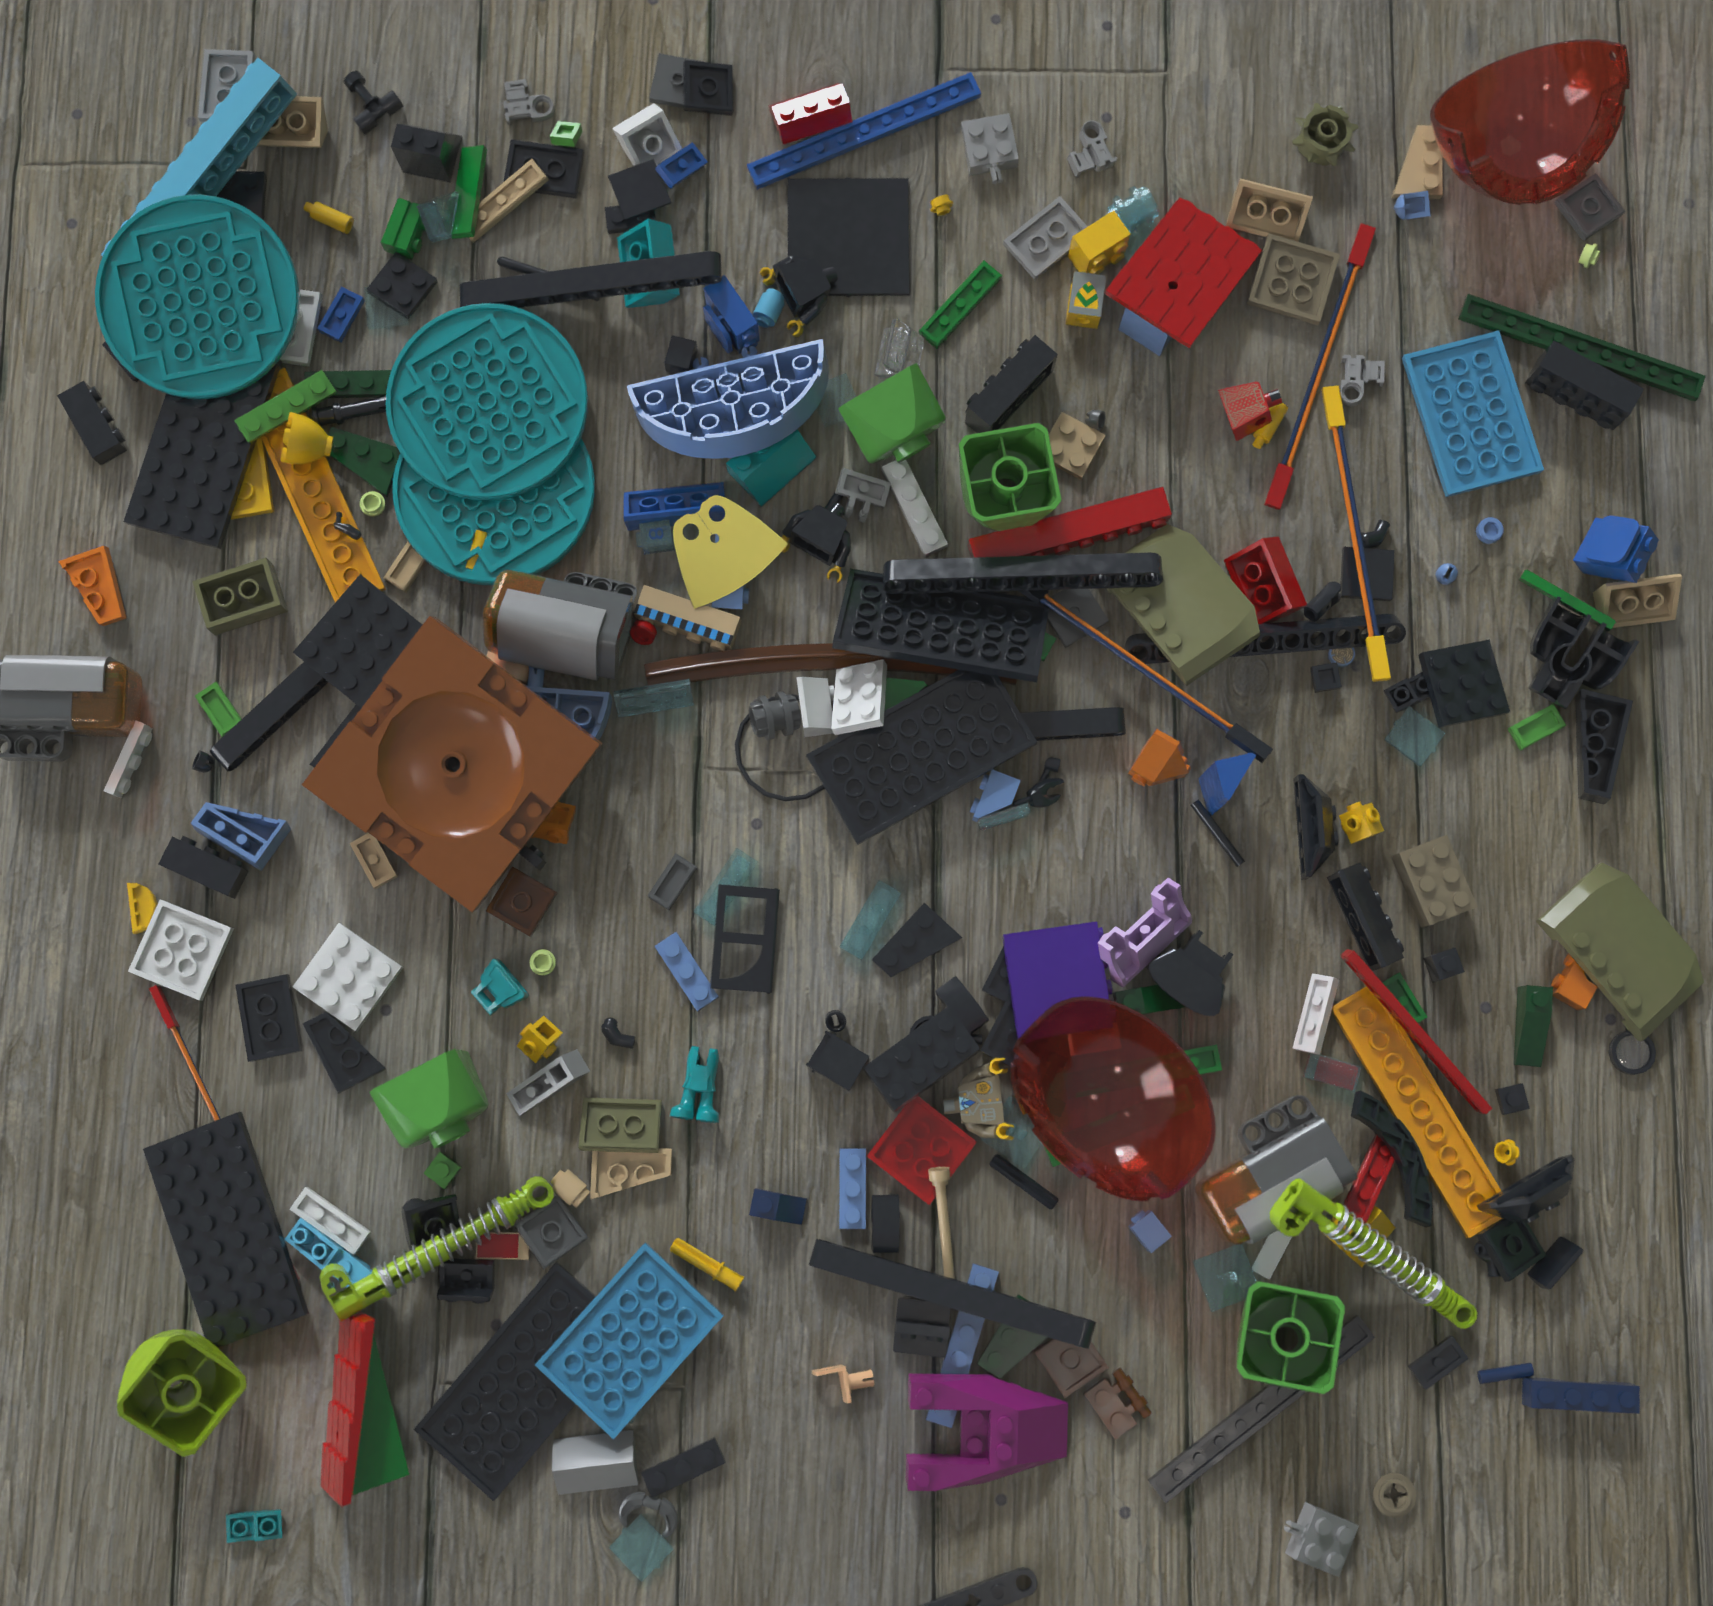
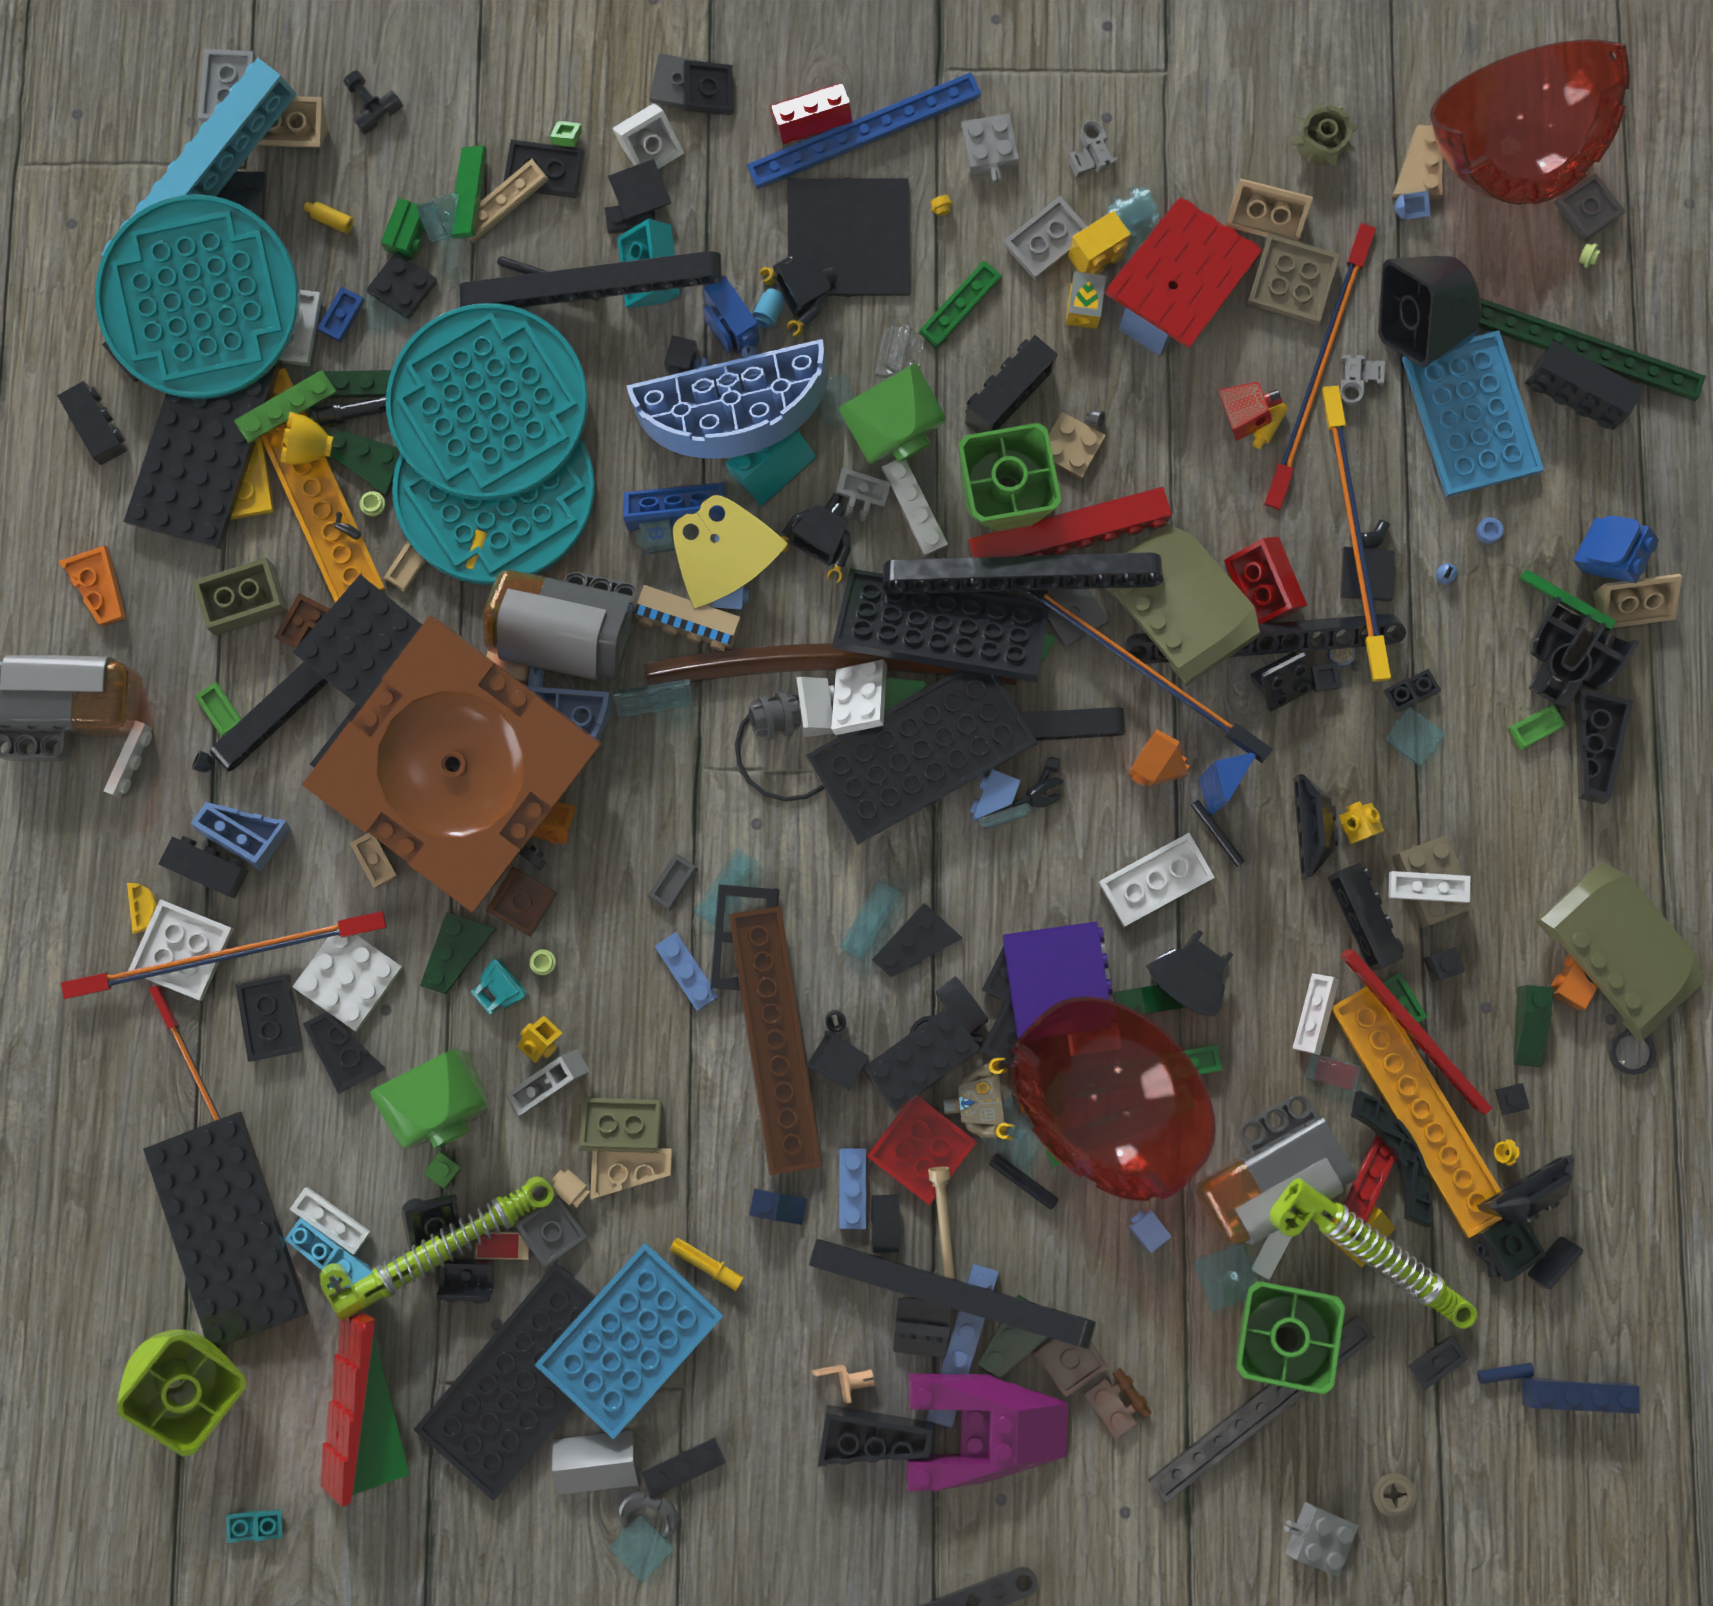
(102, 982): none -> piece
(300, 620): none -> reddish brown plate
(426, 151): black slope -> none
(453, 950): none -> dark green wing
(518, 103): light grey piece -> none
(613, 1035): black arm -> none
(643, 632): red tile -> none
(681, 165): blue plate -> none
(698, 1080): teal piece -> none
(775, 1040): none -> reddish brown plate
(871, 1437): none -> black wedge
(1134, 949): lavender bracket -> none
(1156, 879): none -> white plate
(1284, 680): none -> black bracket
(1323, 601): black bar -> none
(1428, 307): none -> black piece
(1429, 887): none -> white plate
(1464, 683): black plate -> none

